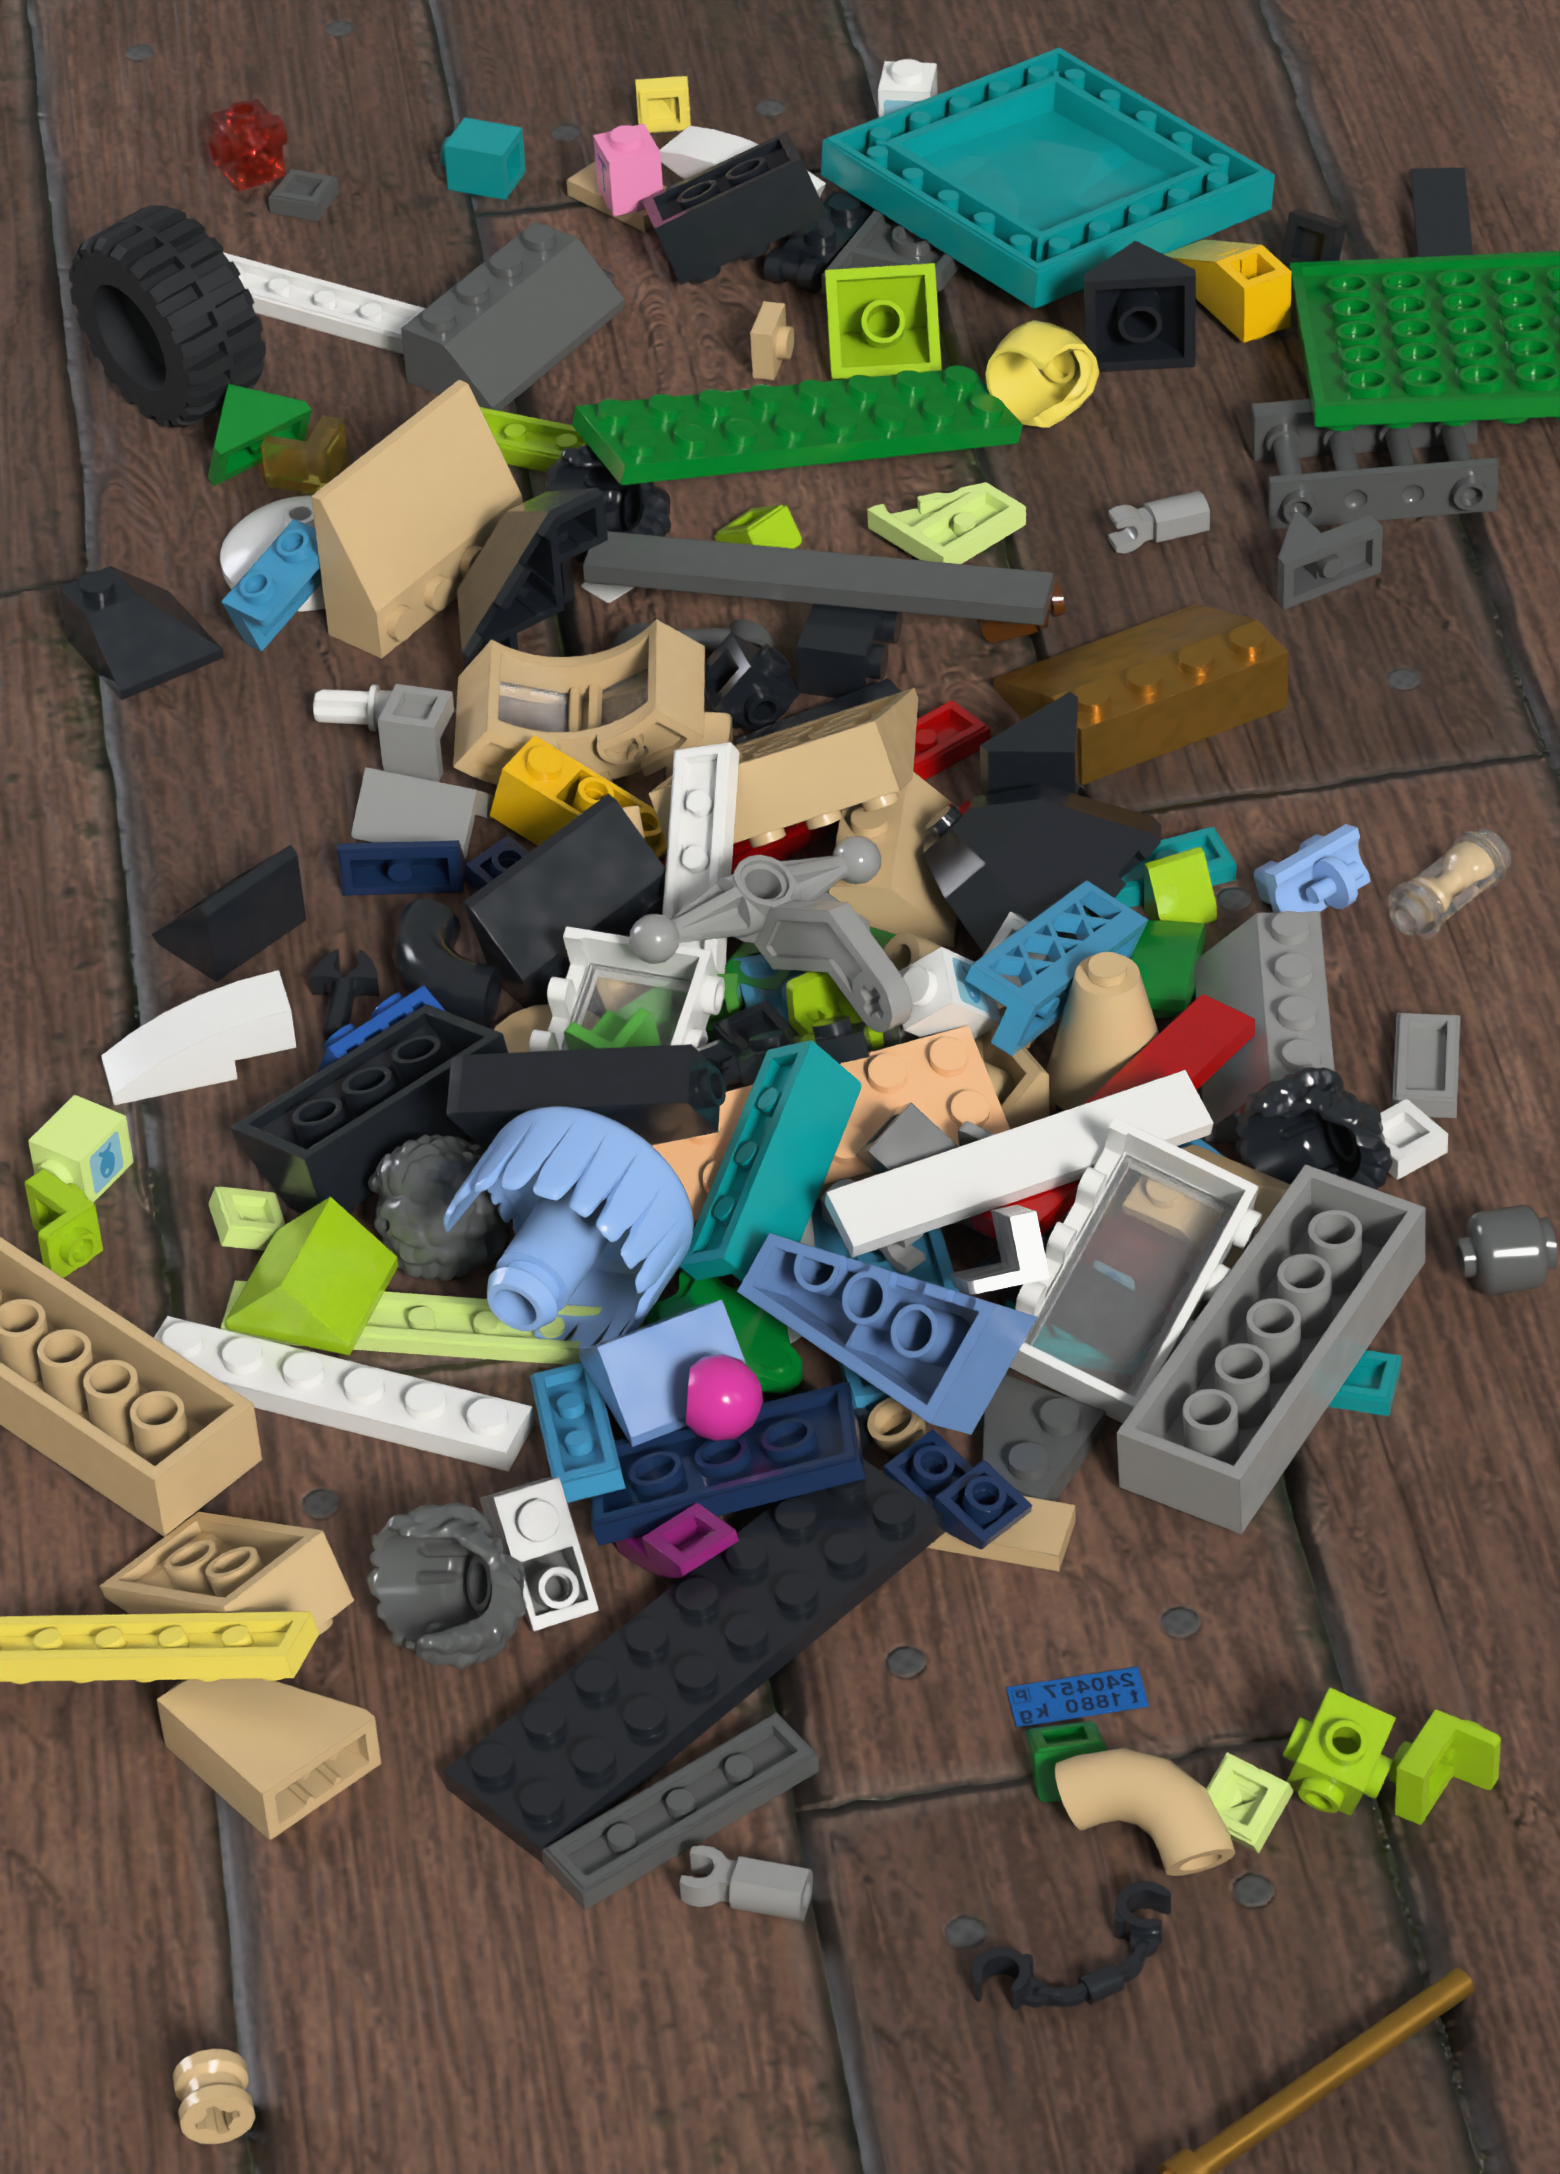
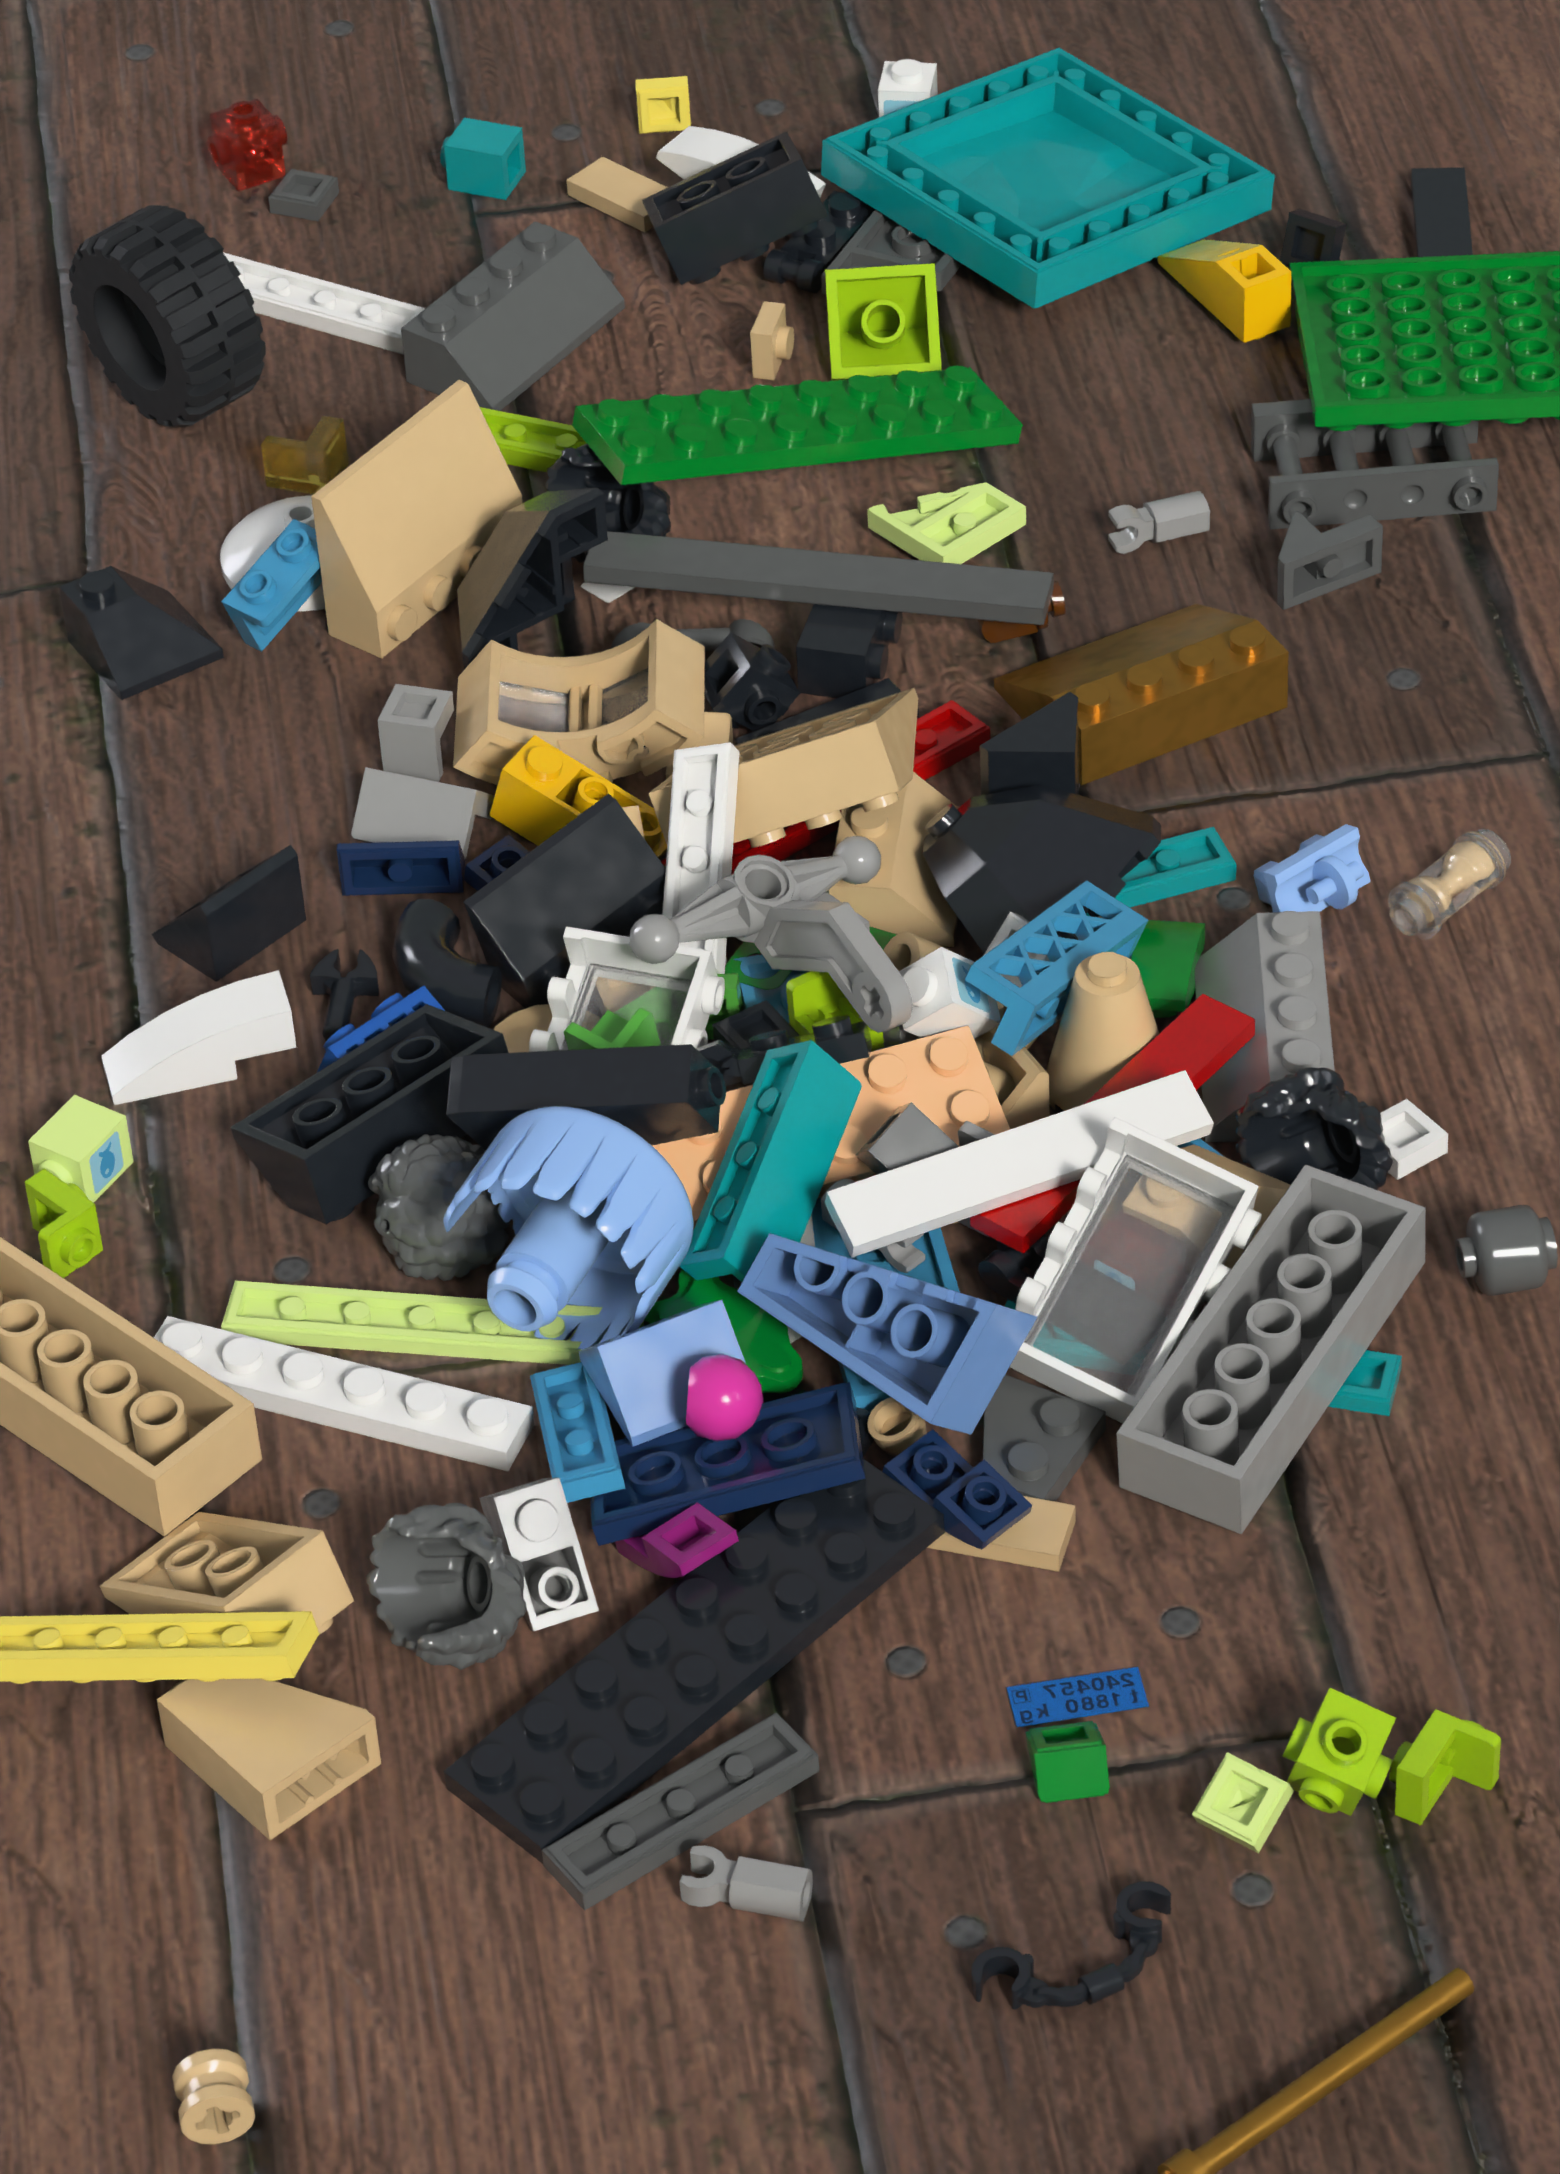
(245, 423): green slope -> none
(245, 1217): yellowish green tile -> none
(316, 1282): lime slope -> none
(350, 706): white axle -> none
(627, 168): bright pink brick -> none
(762, 527): lime slope -> none
(1020, 1254): panel -> none
(1041, 373): light yellow piece -> none
(1140, 311): black slope -> none
(1151, 1795): tan cylinder -> none
(1179, 888): lime slope -> none
(1427, 1062): light grey tile -> none

